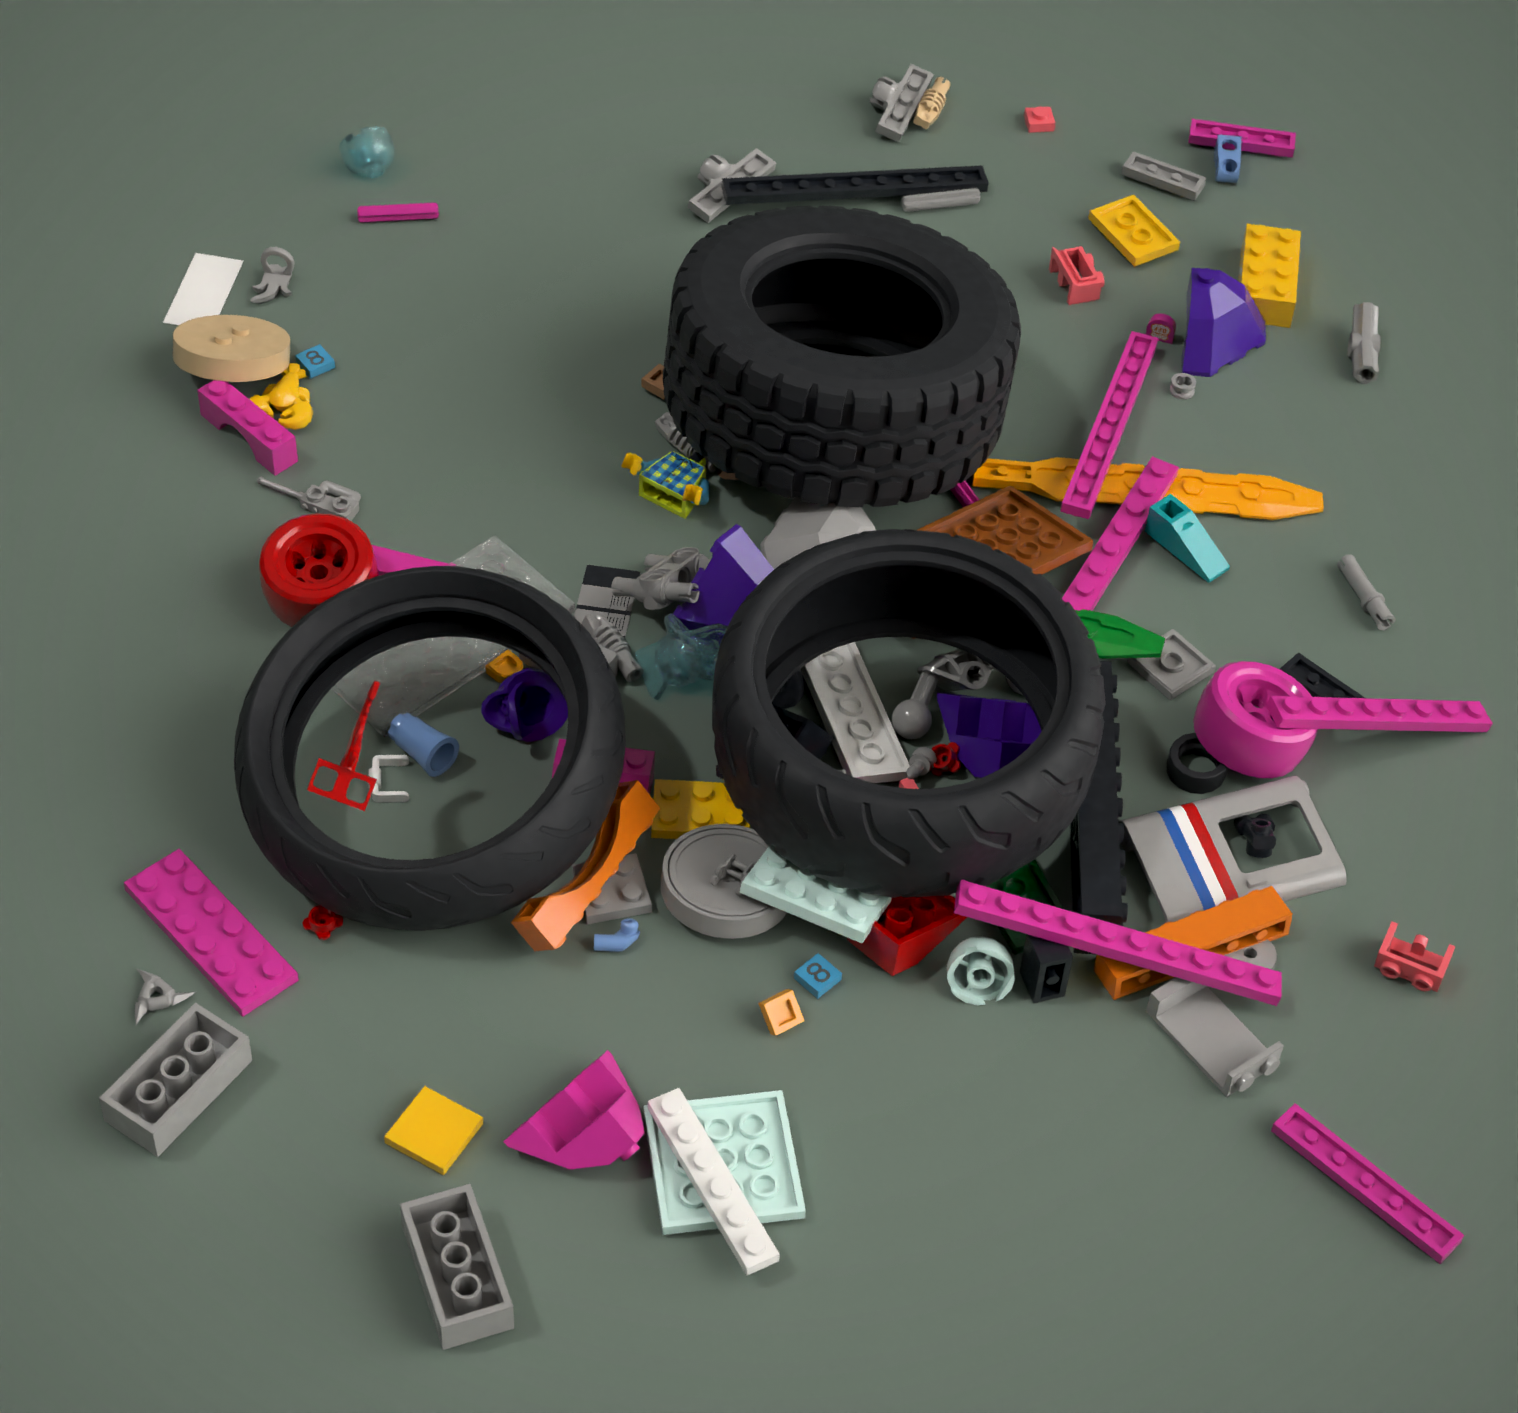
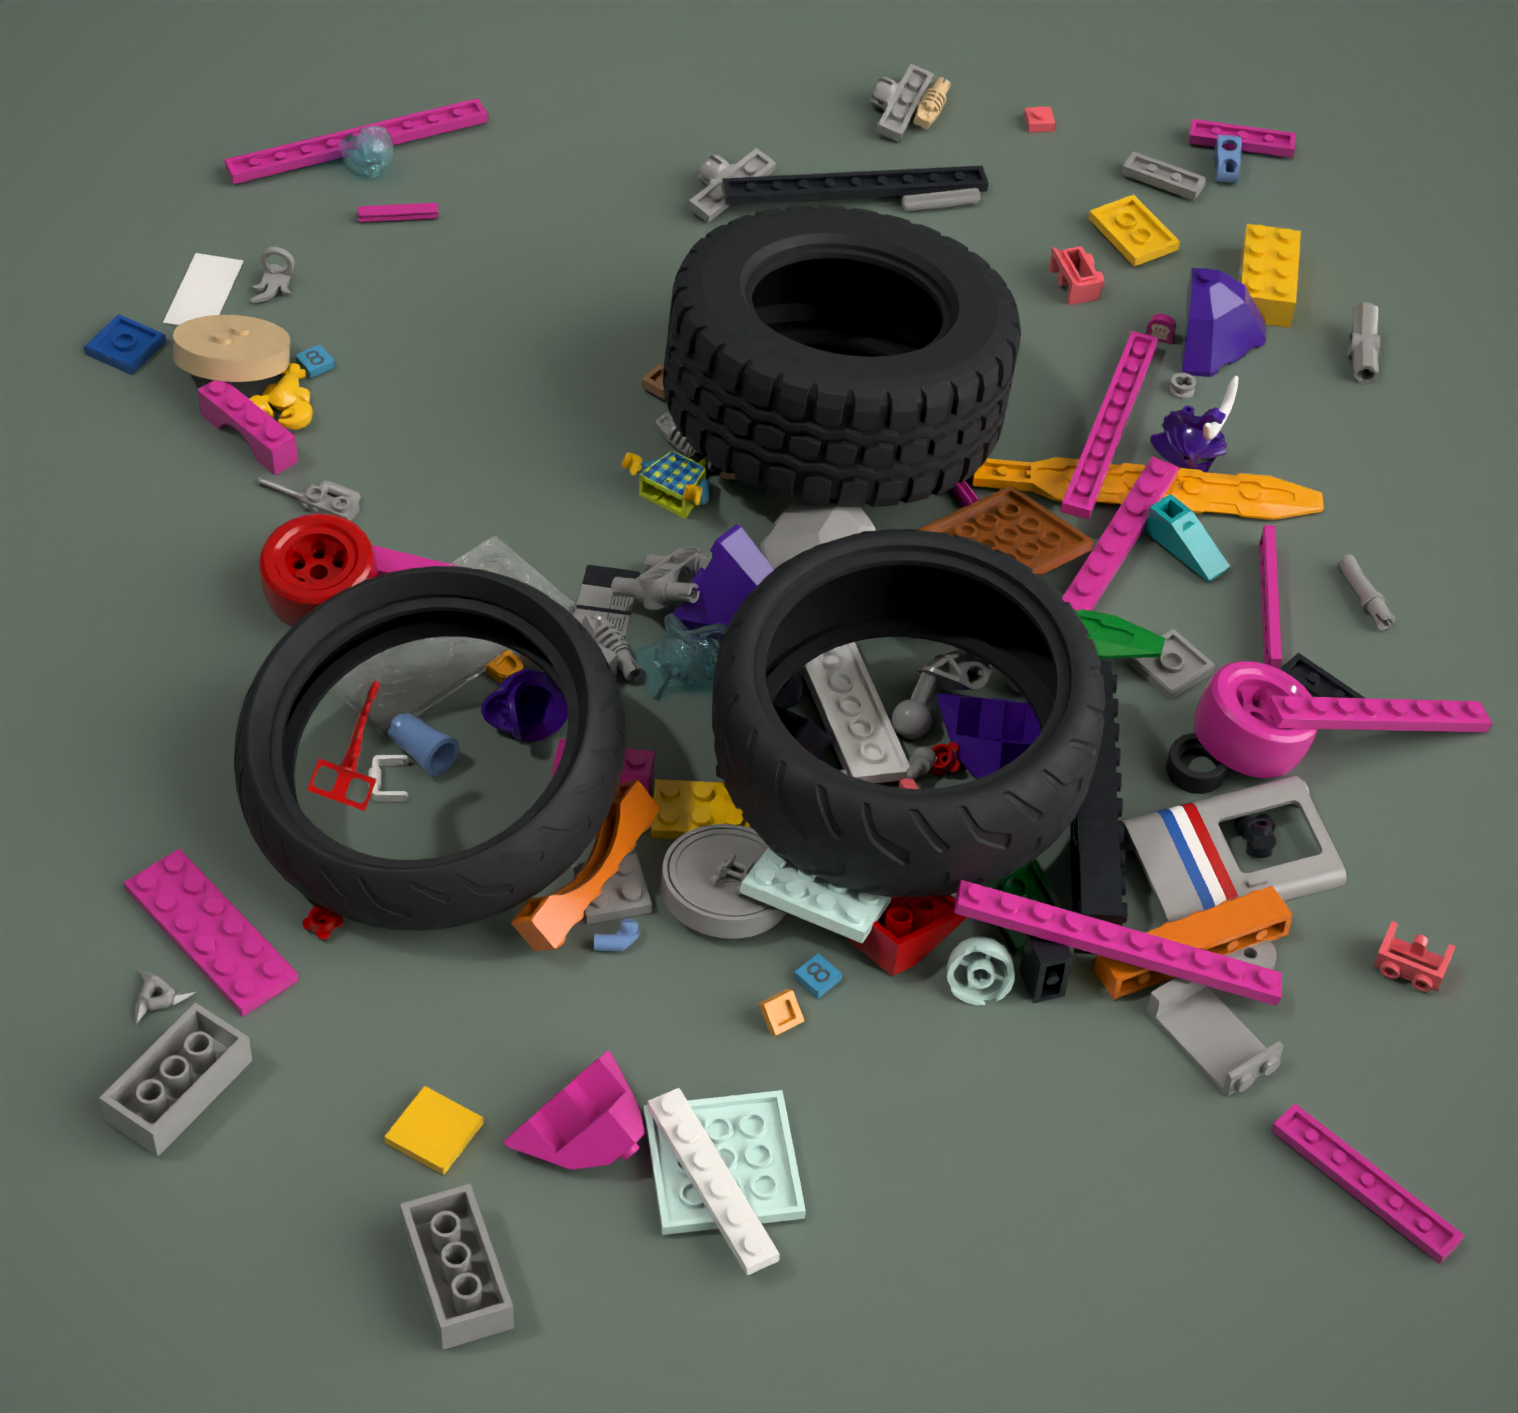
(125, 344): none -> blue tile
(326, 147): none -> dark pink plate
(1195, 437): none -> dark purple helmet
(1269, 597): none -> dark pink tile

